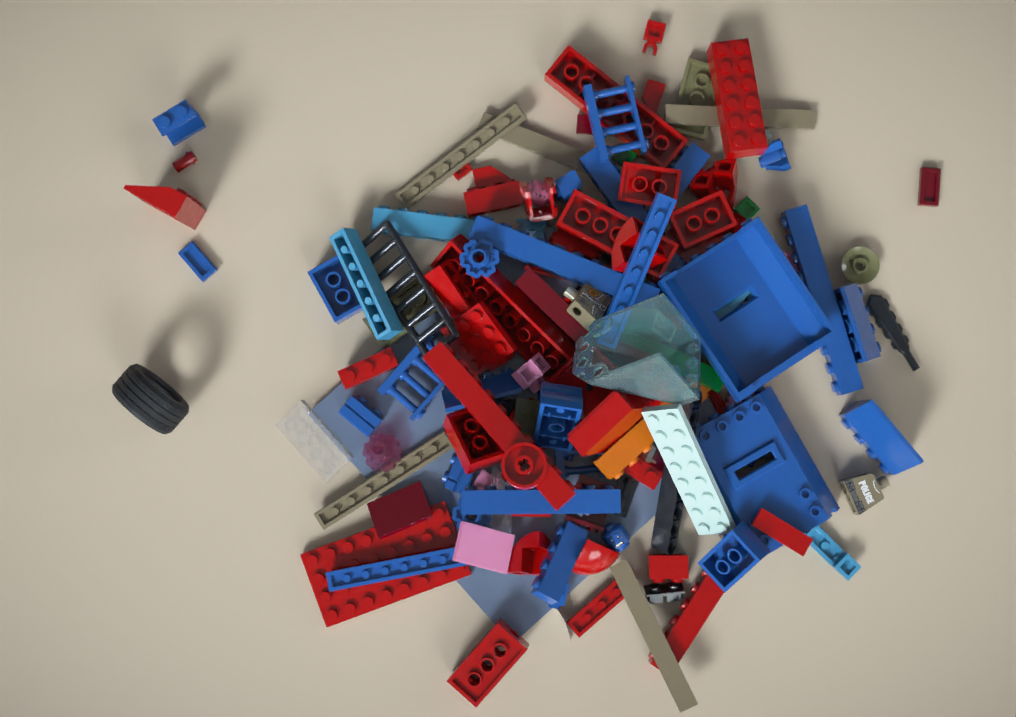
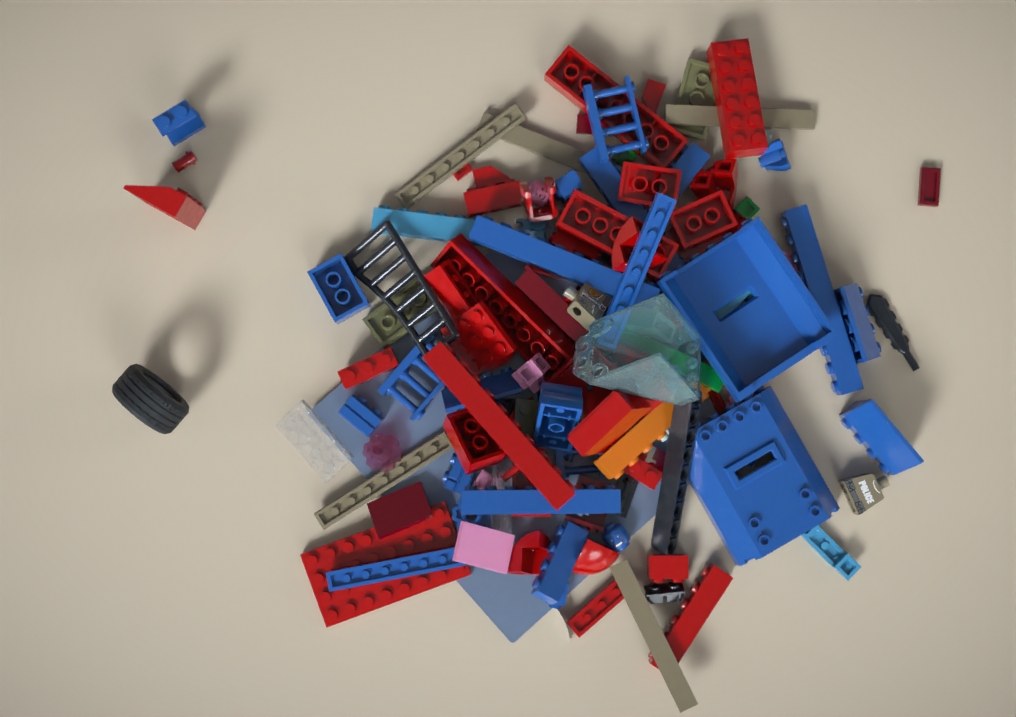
(197, 261): blue tile -> none
(366, 284): dark azure brick -> none
(474, 249): blue plant -> none
(477, 689): red brick -> none
(519, 454): red wheel -> none
(653, 34): red plate -> none
(688, 468): light aqua plate -> none
(734, 556): blue brick -> none
(781, 532): red tile -> none
(868, 261): olive dish -> none

